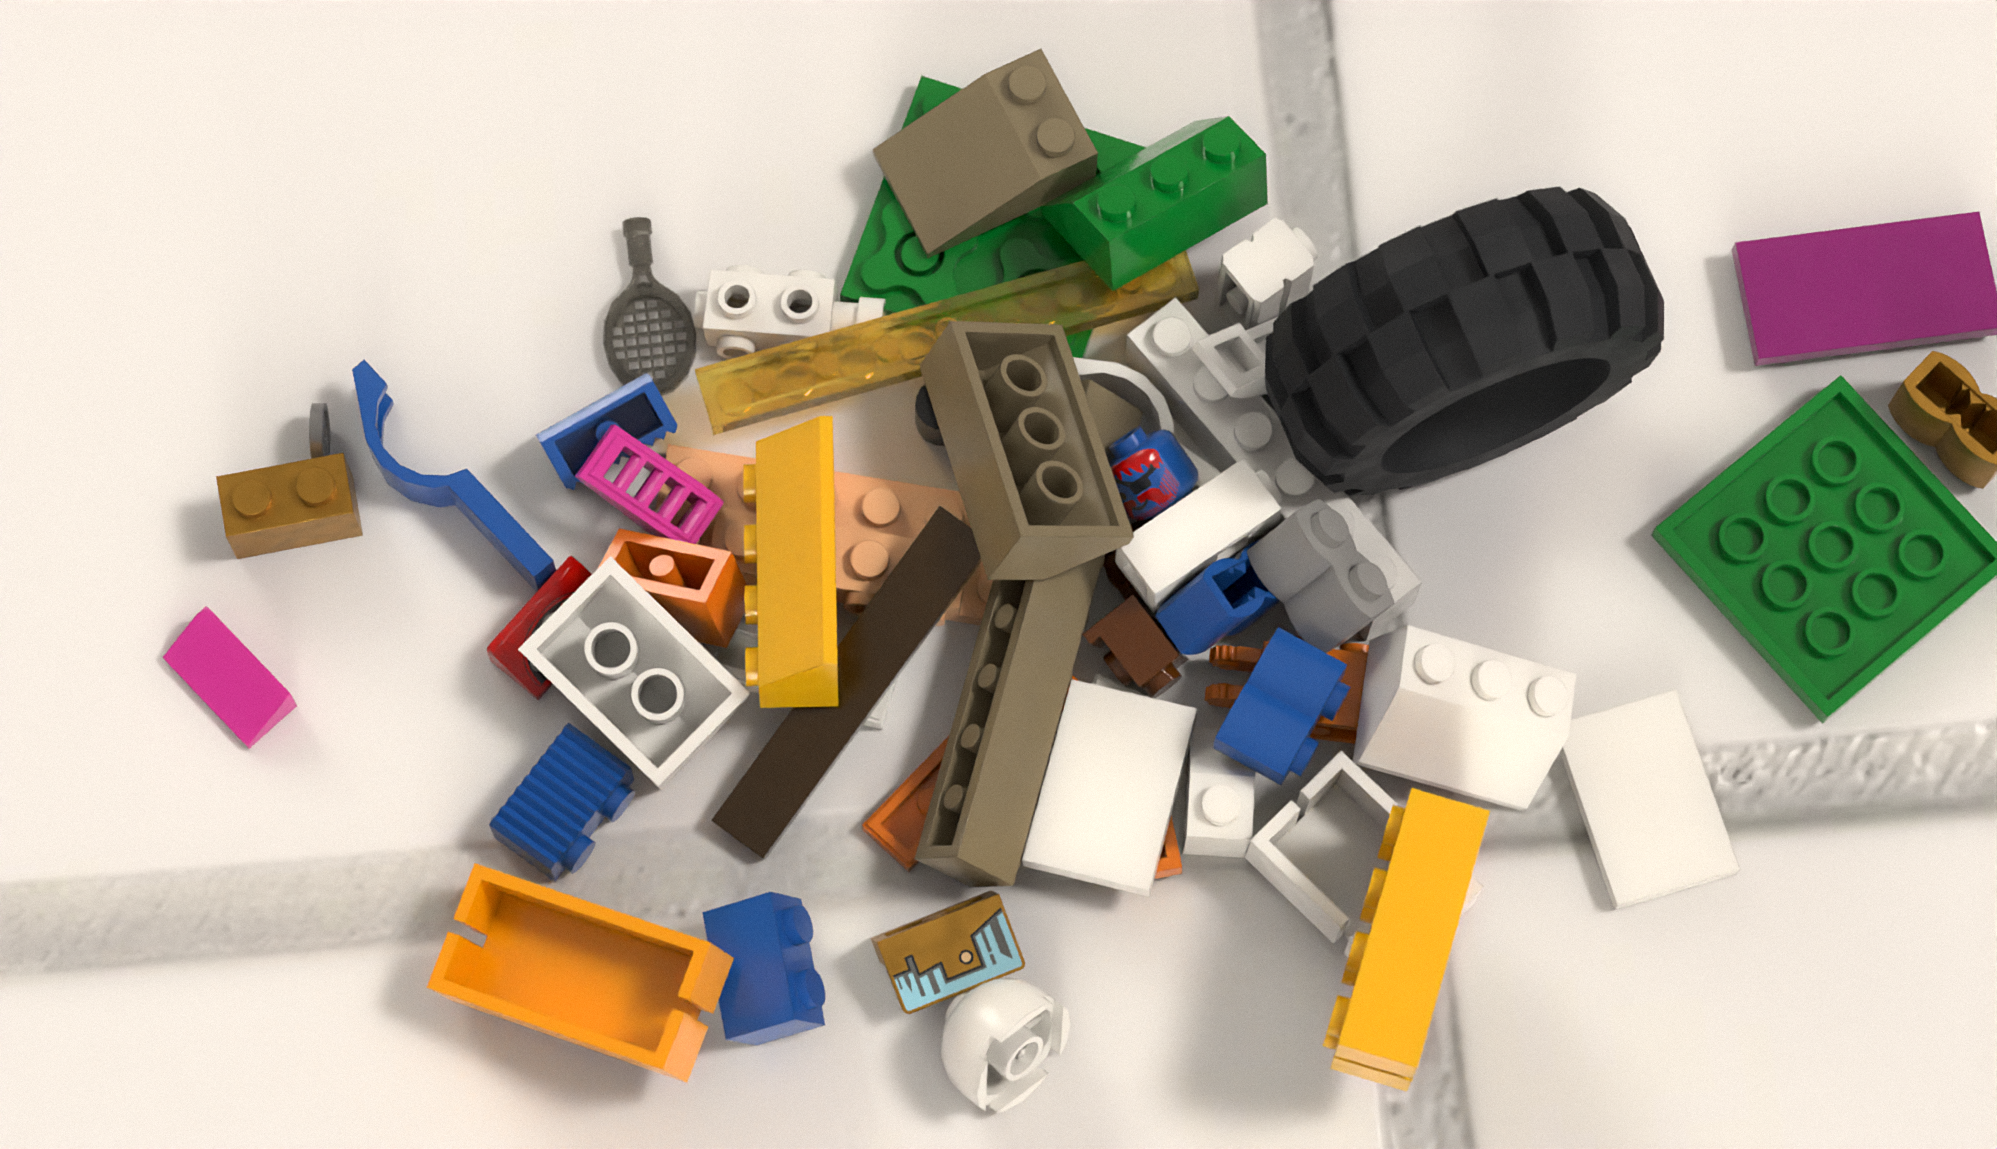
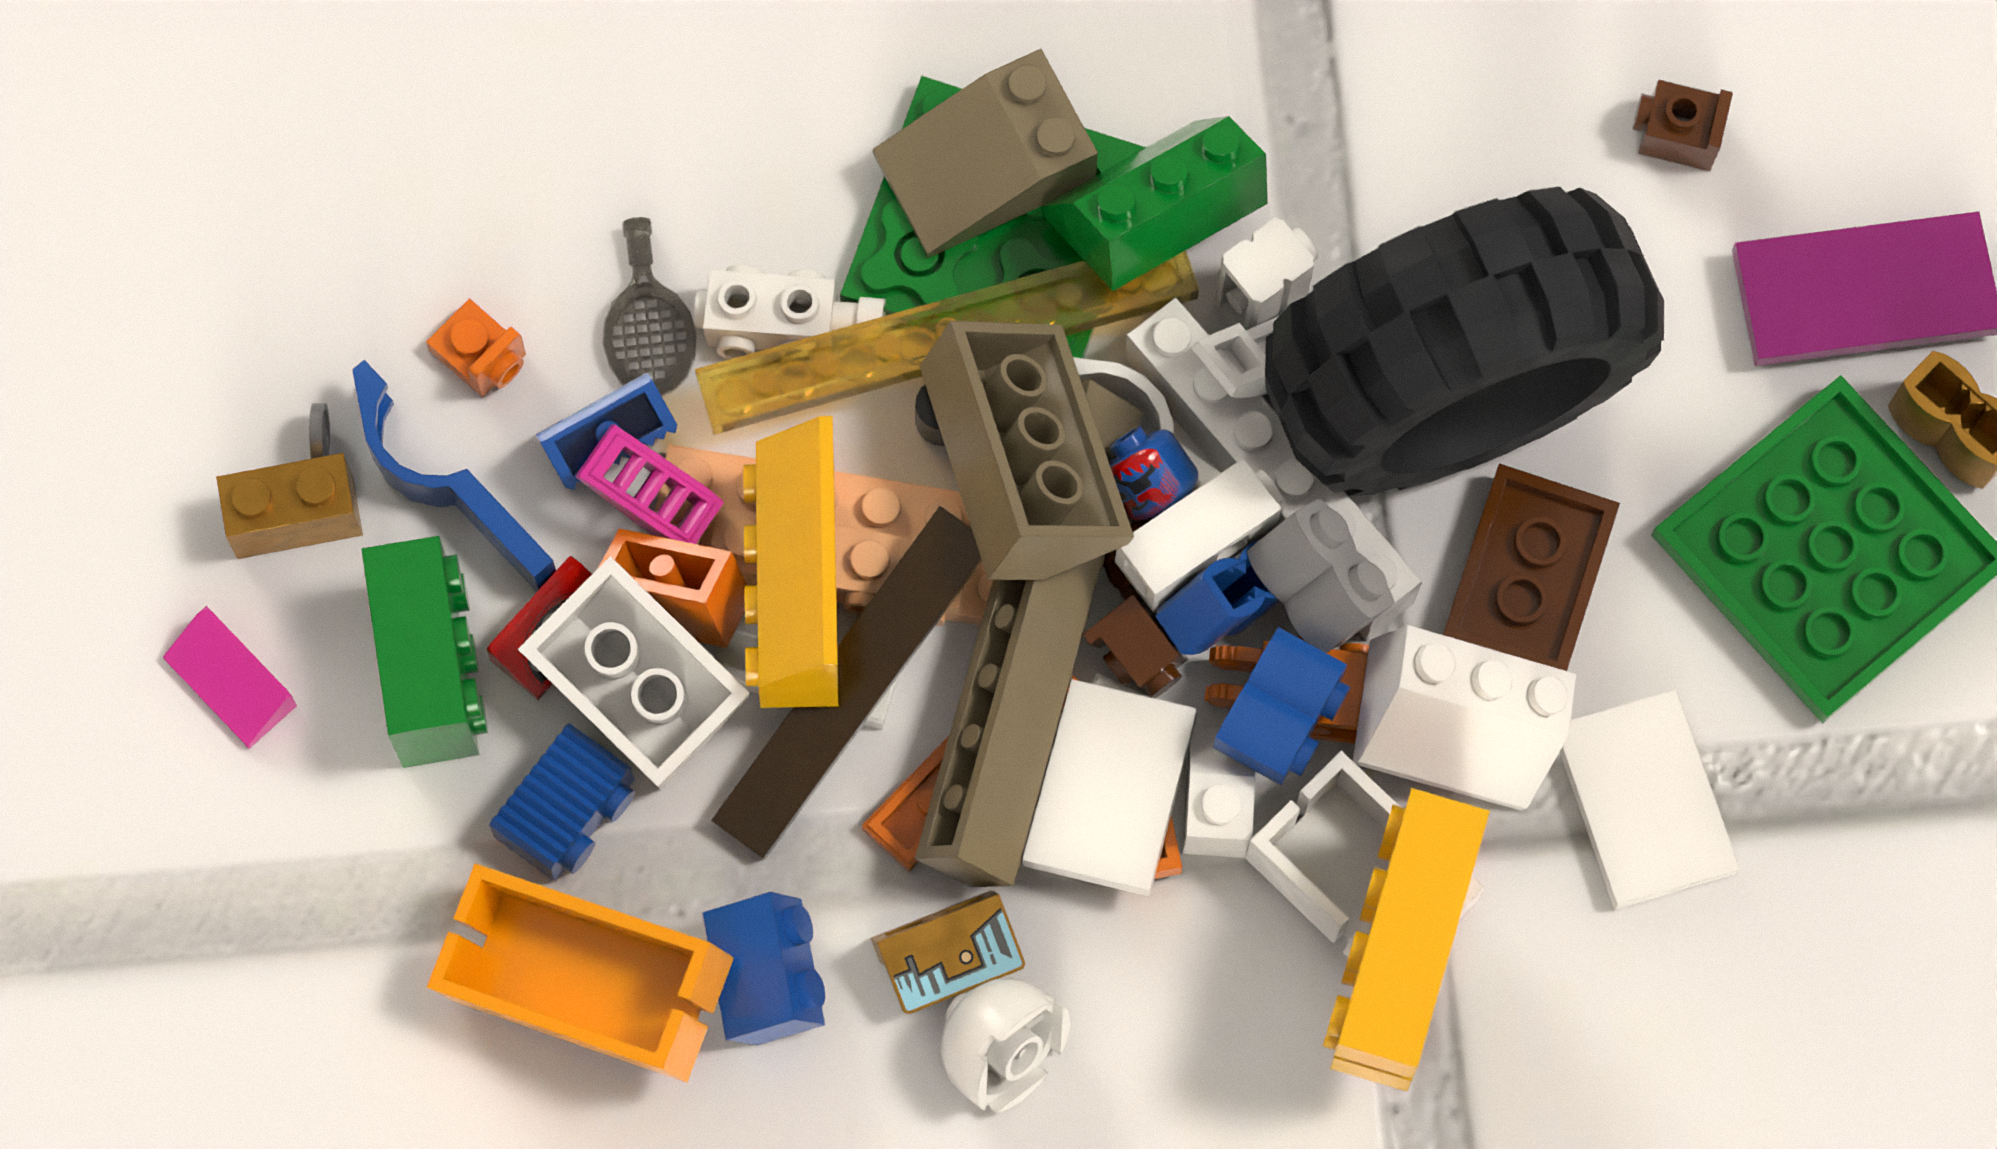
(424, 651): none -> green brick
(478, 348): none -> orange bracket
(1531, 568): none -> reddish brown plate
(1678, 141): none -> reddish brown brick

